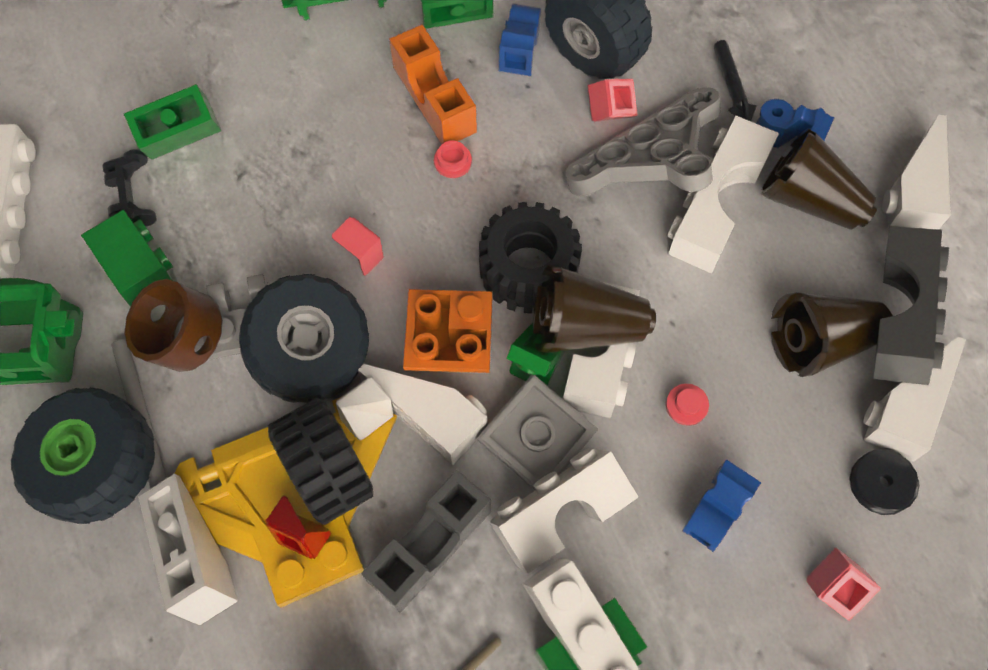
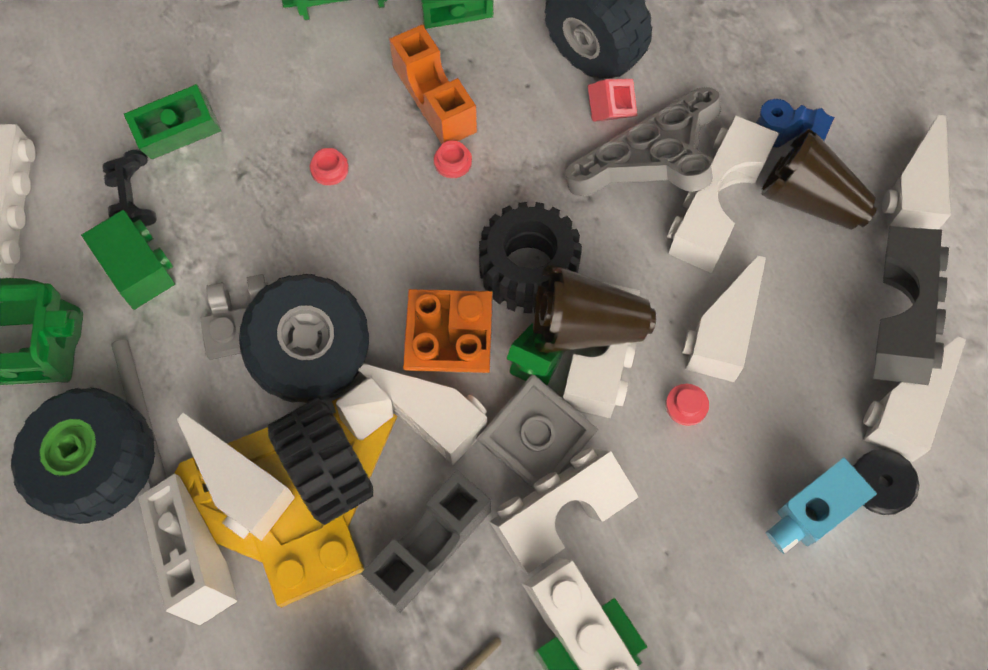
(155, 339): reddish brown piece -> none
(236, 484): none -> white slope
(295, 531): red slope -> none
(329, 166): none -> coral plate
(360, 243): coral slope -> none
(519, 39): blue leg -> none
(721, 505): blue leg -> none
(724, 331): none -> white slope
(740, 103): black piece -> none
(823, 330): dark brown cone -> none
(830, 496): none -> medium azure torso
(842, 584): coral slope -> none

